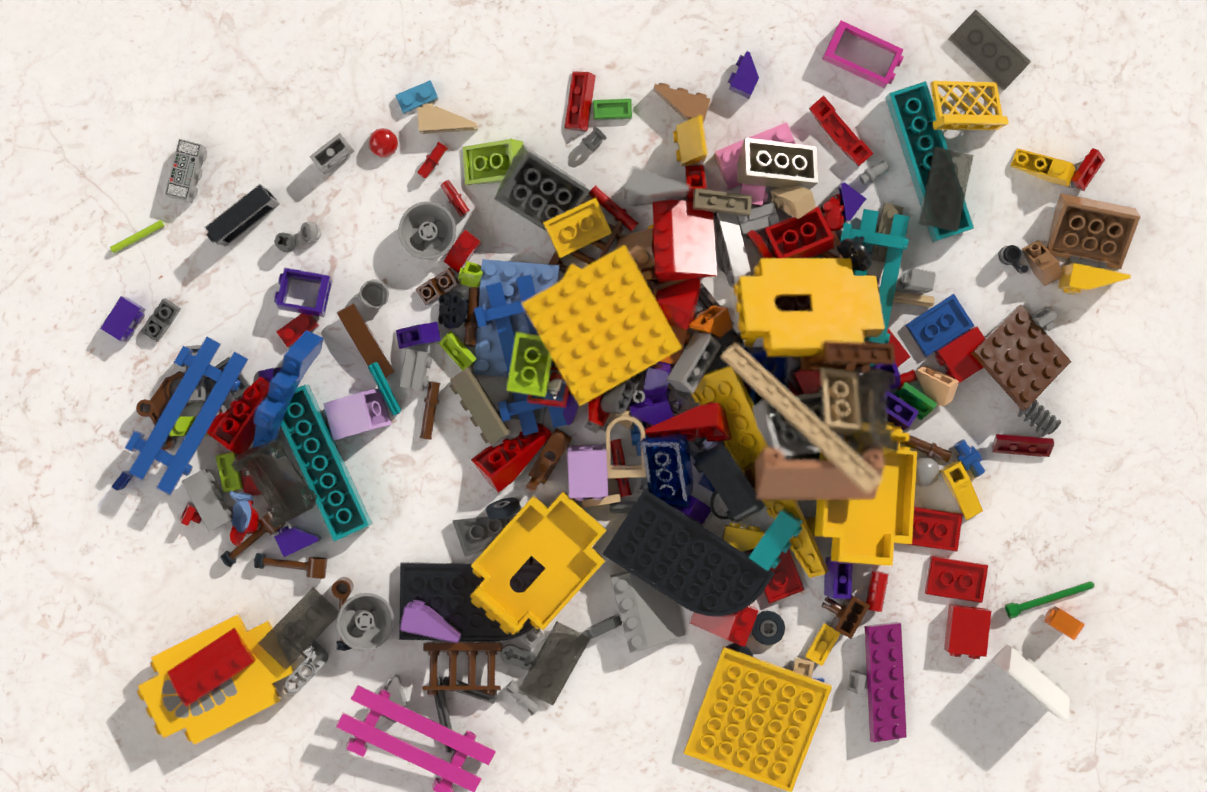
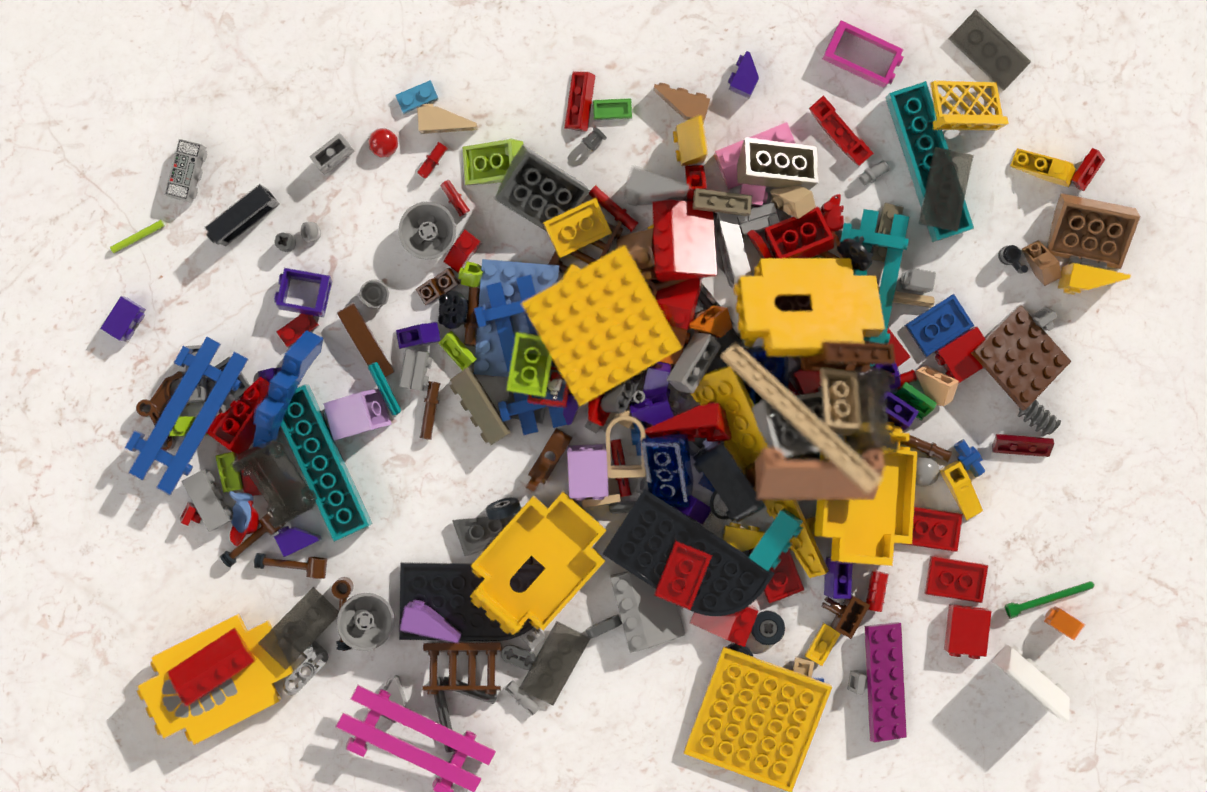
(122, 480): clear blue tile -> none
(161, 320): dark grey slope -> none
(506, 461): red wedge -> none
(682, 575): none -> red tile
(850, 200): dark purple slope -> none

